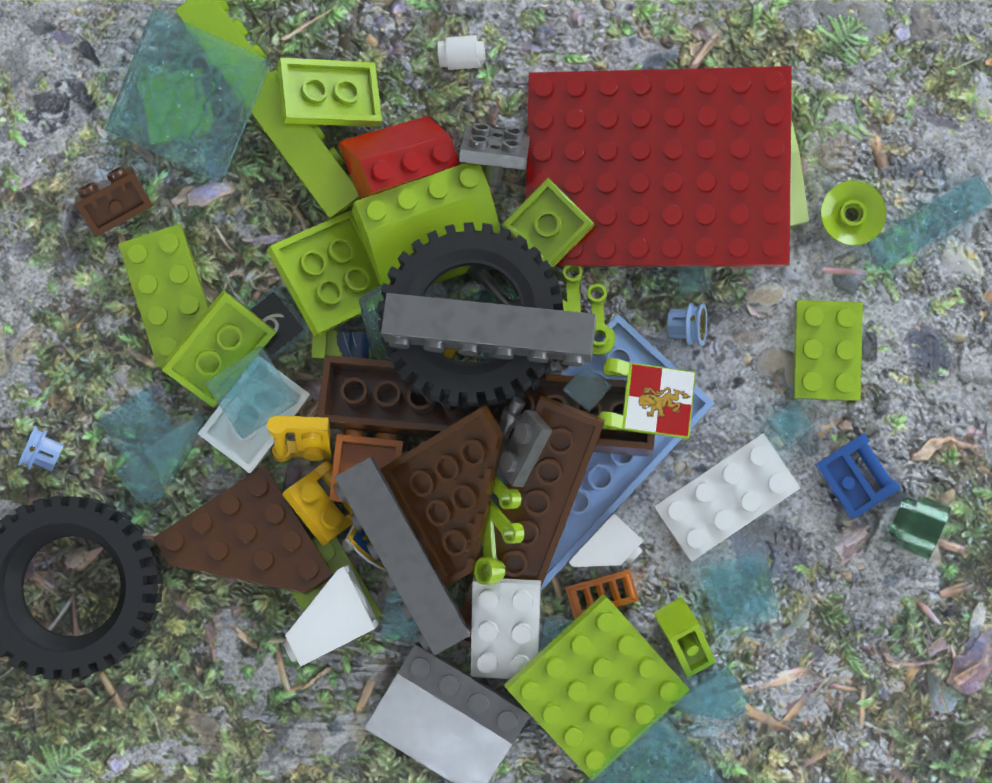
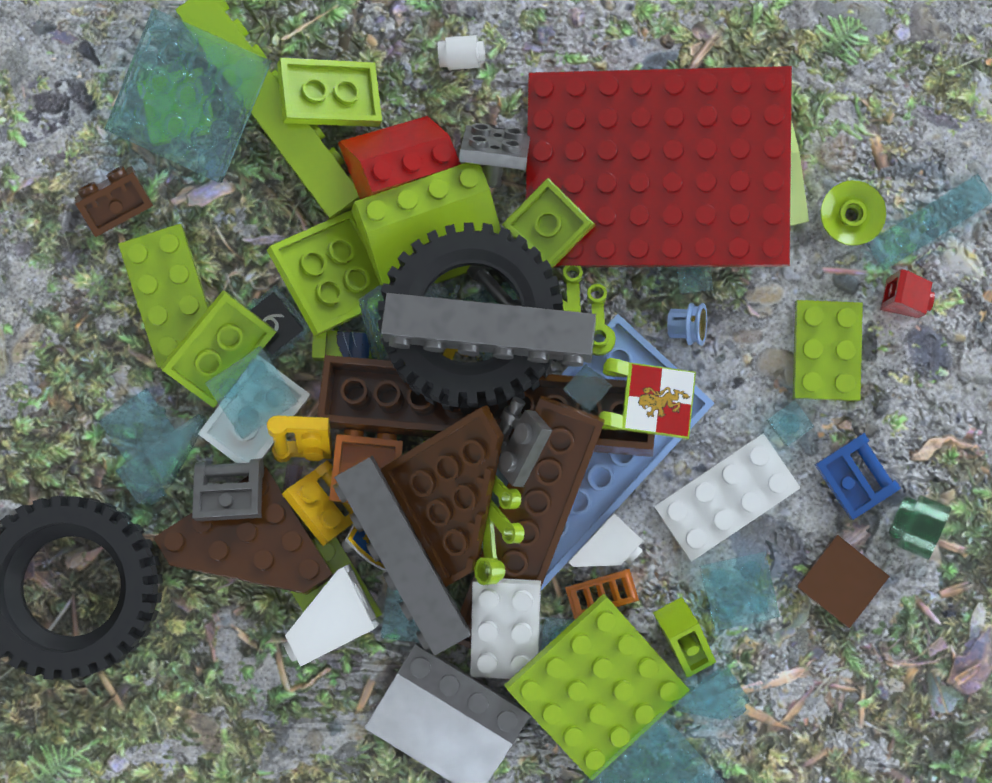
(37, 442): light blue piece -> none
(228, 499): none -> flat silver plate
(842, 581): none -> reddish brown tile
(907, 294): none -> red slope

